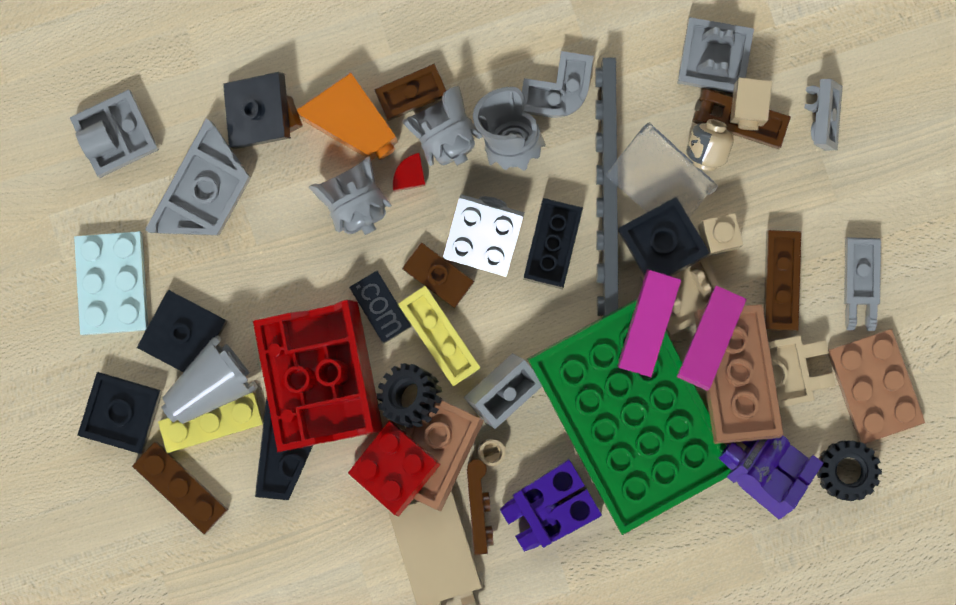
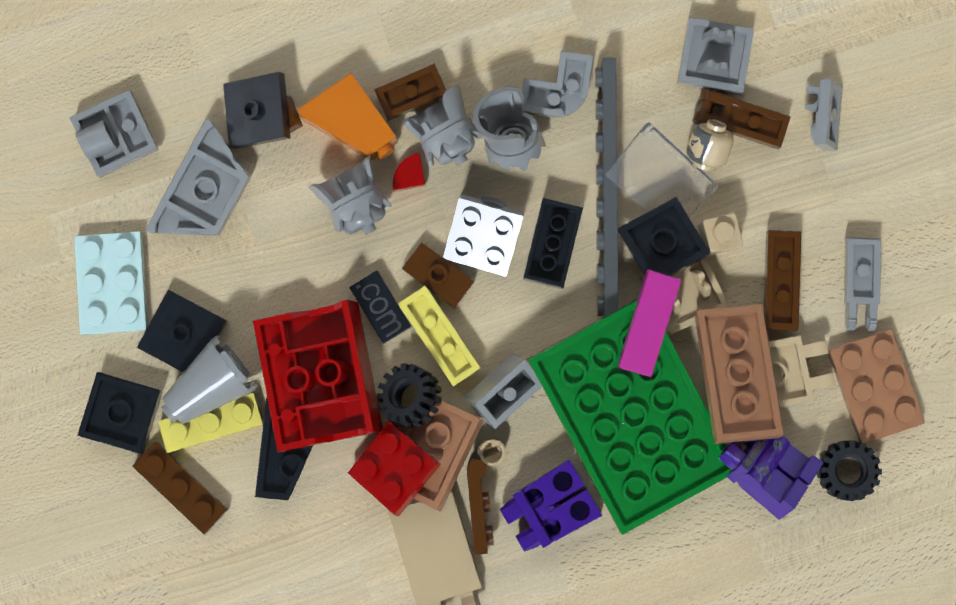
(711, 338): dark pink tile -> none
(750, 103): tan brick -> none

